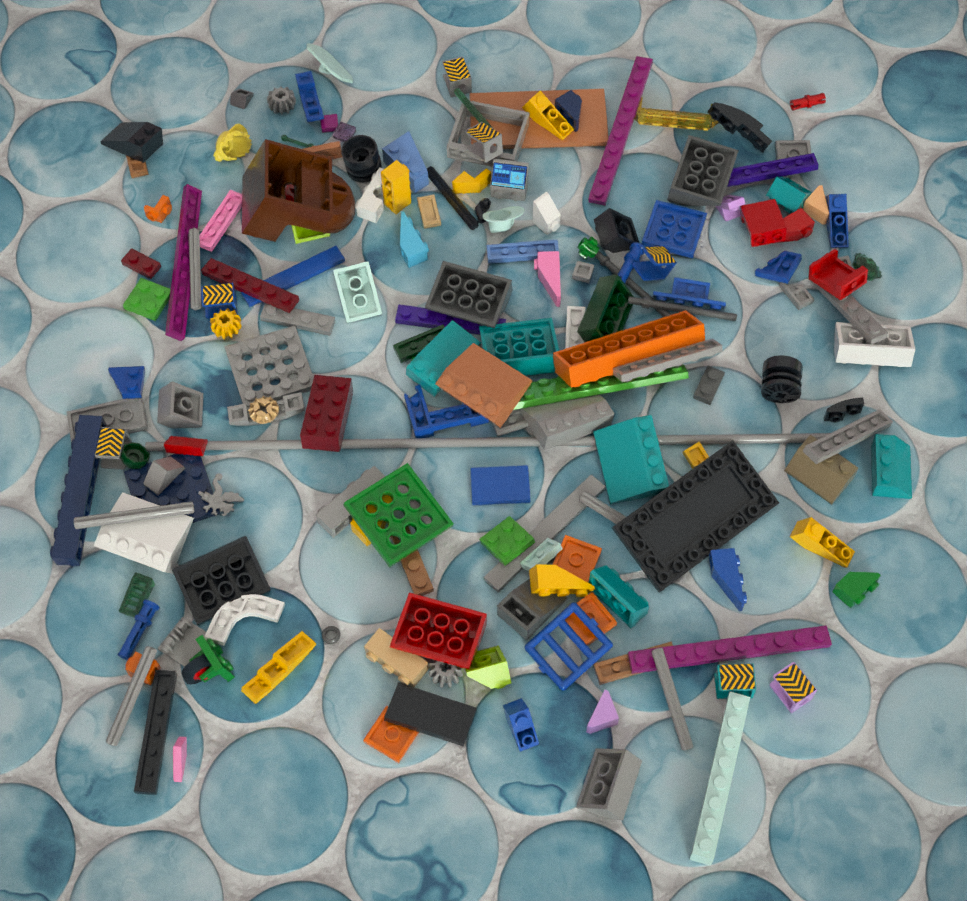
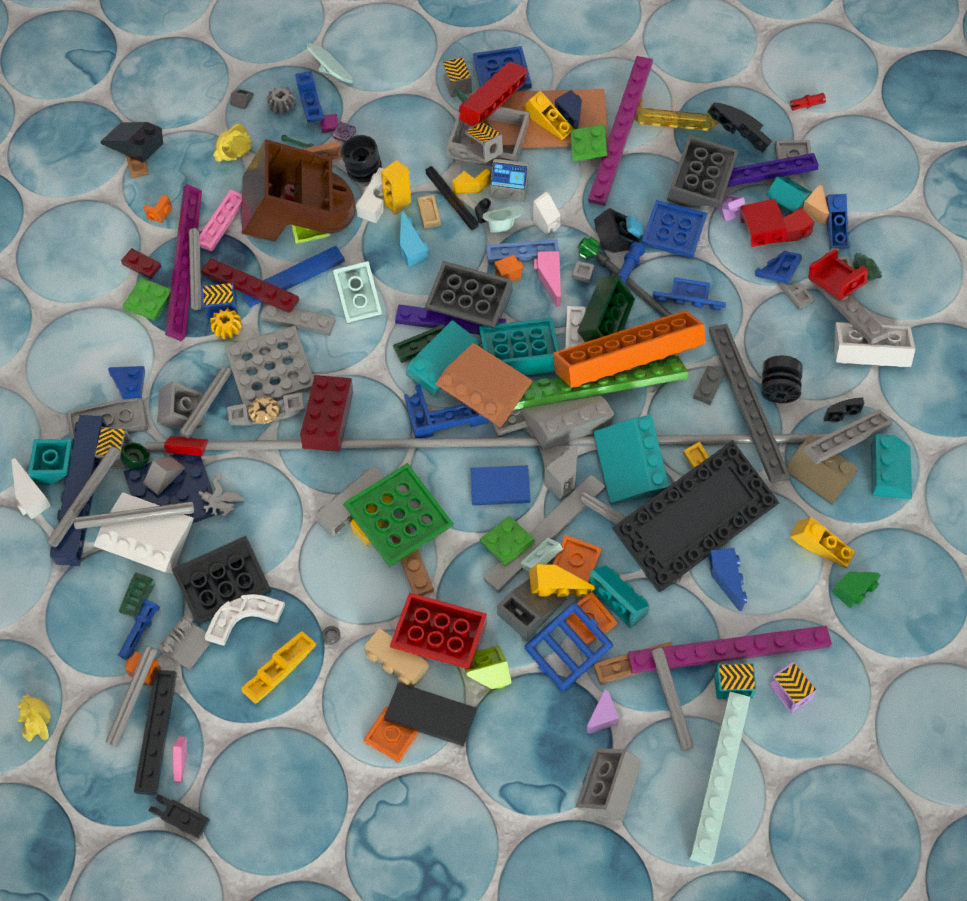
(27, 493): none -> white slope
(35, 717): none -> light yellow hair
(49, 460): none -> teal slope
(83, 497): none -> light grey axle
(181, 817): none -> black hinge
(205, 402): none -> light grey axle
(207, 663): green plate -> none
(406, 152): medium blue wedge -> none
(444, 677): light grey gear -> none
(492, 61): none -> blue plate
(492, 94): none -> red brick
(509, 268): none -> orange brick
(521, 724): blue slope -> none
(561, 473): none -> light grey slope
(589, 142): none -> bright green plate
(634, 226): none -> medium azure tile
(647, 302): dark grey bar -> none
(653, 269): blue piece -> none
(666, 360): light grey plate -> none
(749, 404): none -> dark grey plate

